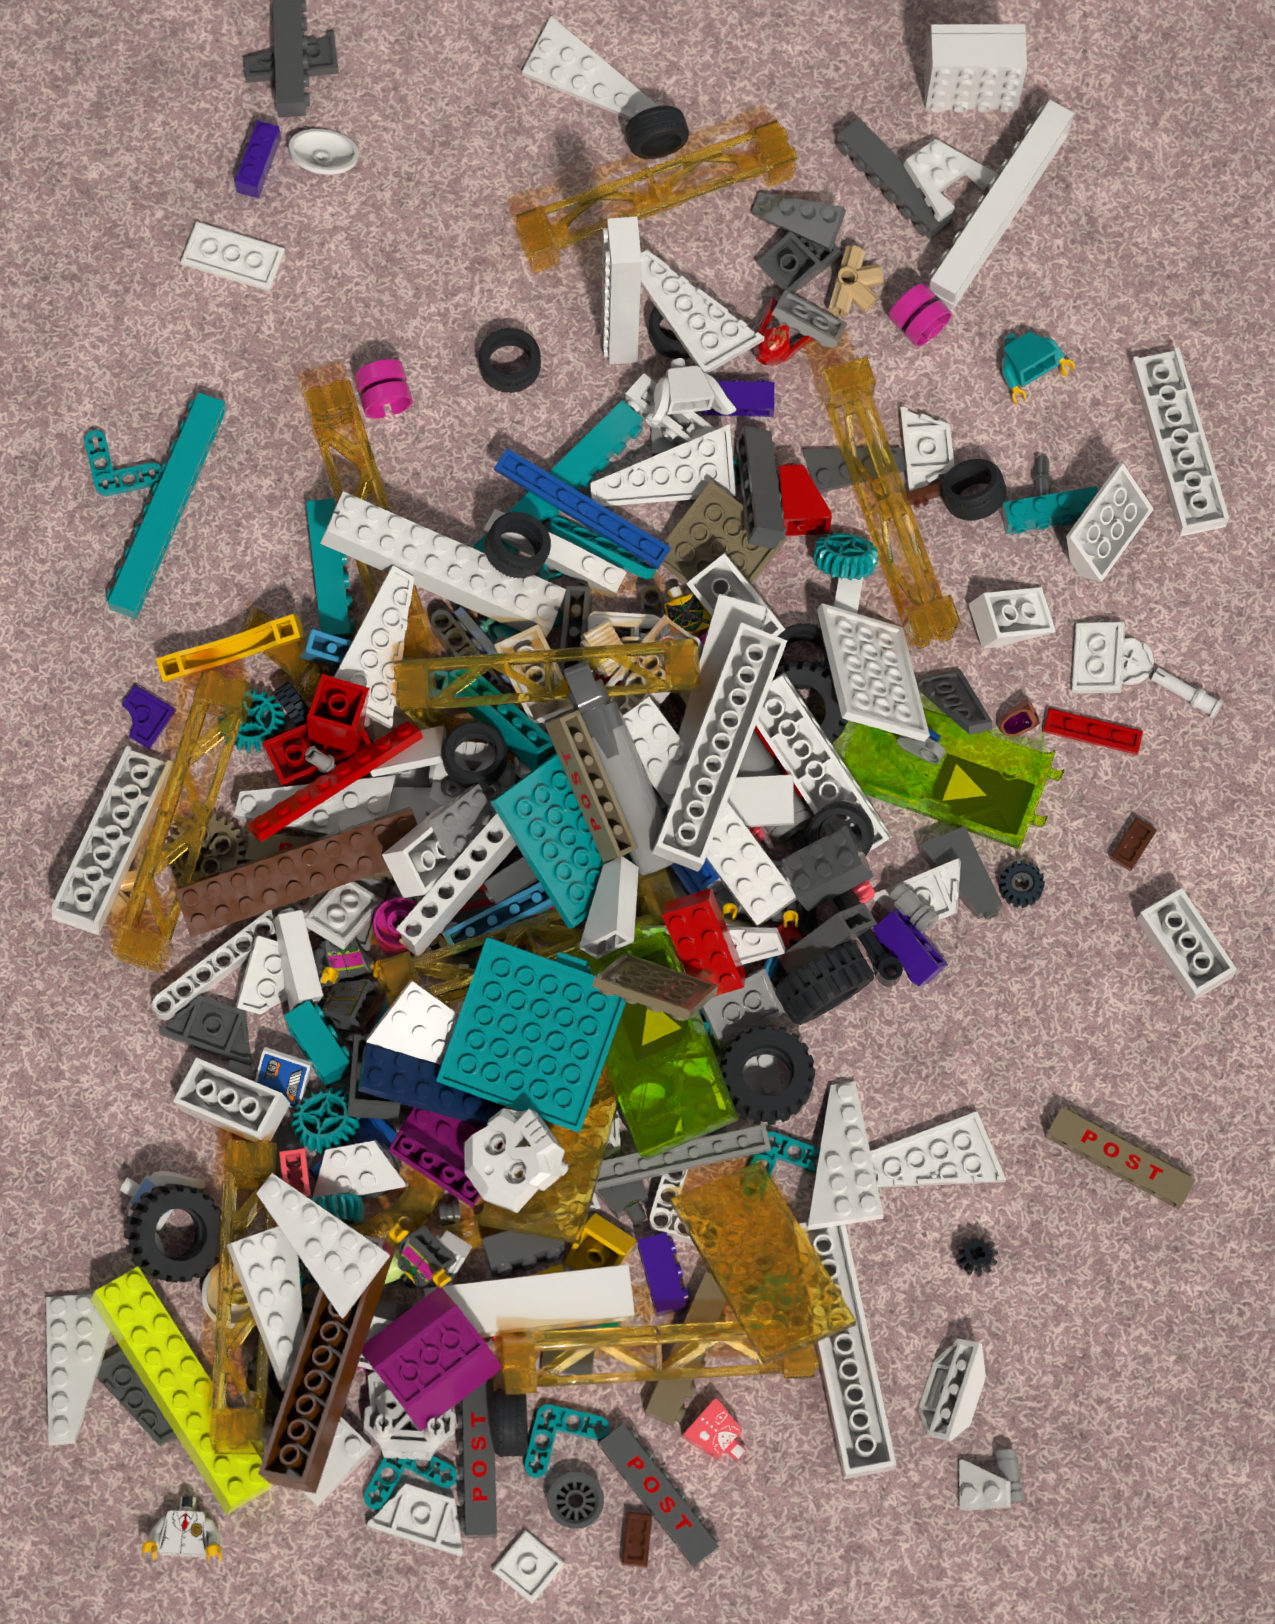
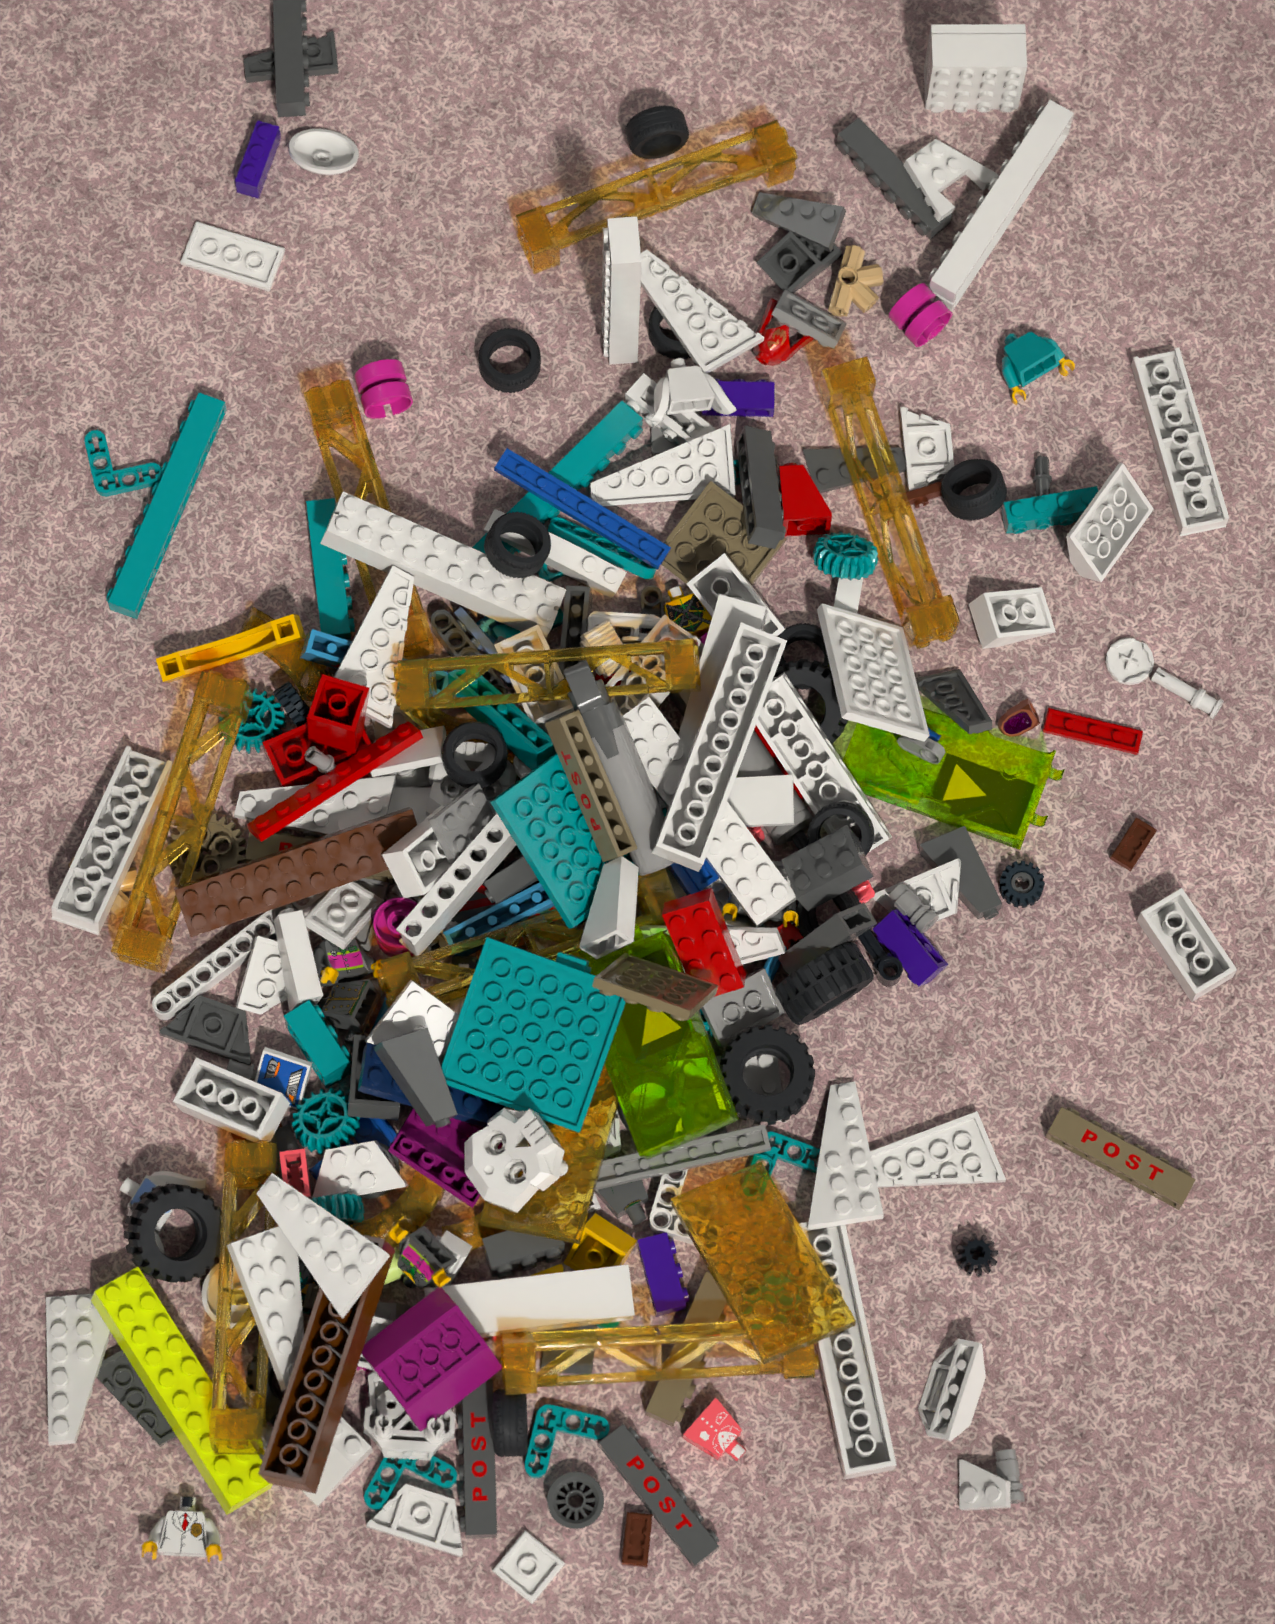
(148, 716): dark purple tile -> none
(418, 1073): none -> dark grey slope
(449, 1213): dark grey wheel -> none
(575, 69): white wing -> none
(1098, 657): white tile -> none

